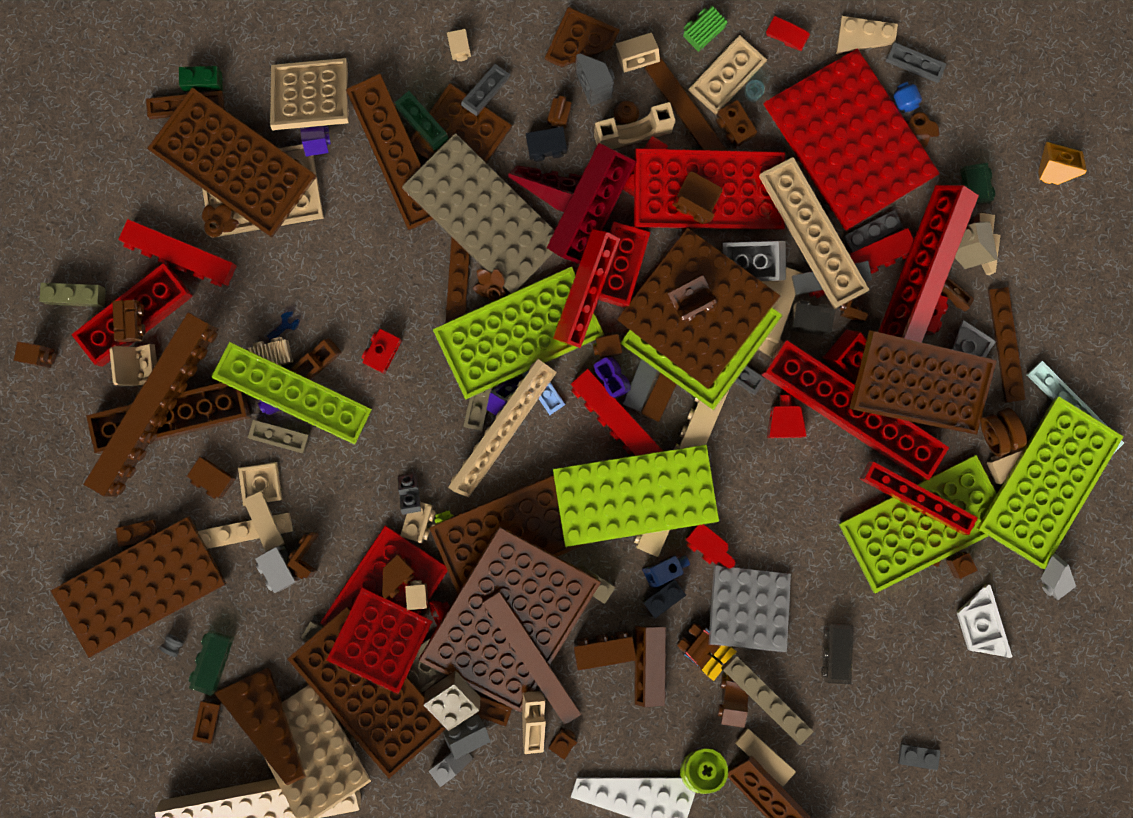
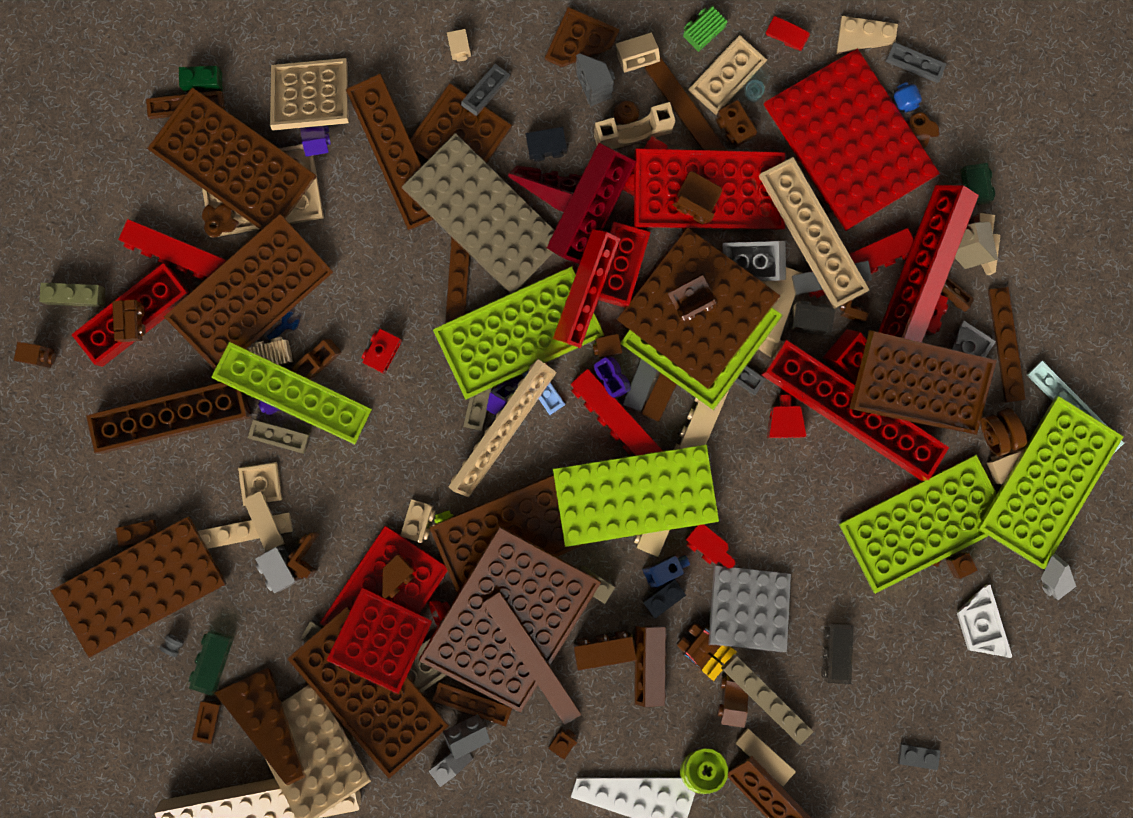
(132, 364): tan bracket -> none
(151, 406): reddish brown brick -> none
(210, 477): reddish brown brick -> none
(249, 291): none -> reddish brown plate
(409, 494): dark grey slope -> none
(417, 595): tan brick -> none
(421, 121): clear green brick -> none
(452, 701): brick -> none
(489, 283): reddish brown plate -> none
(533, 722): tan slope -> none
(559, 112): reddish brown brick -> none
(873, 231): dark grey plate -> none
(918, 498): red brick -> none
(1060, 164): light orange slope -> none

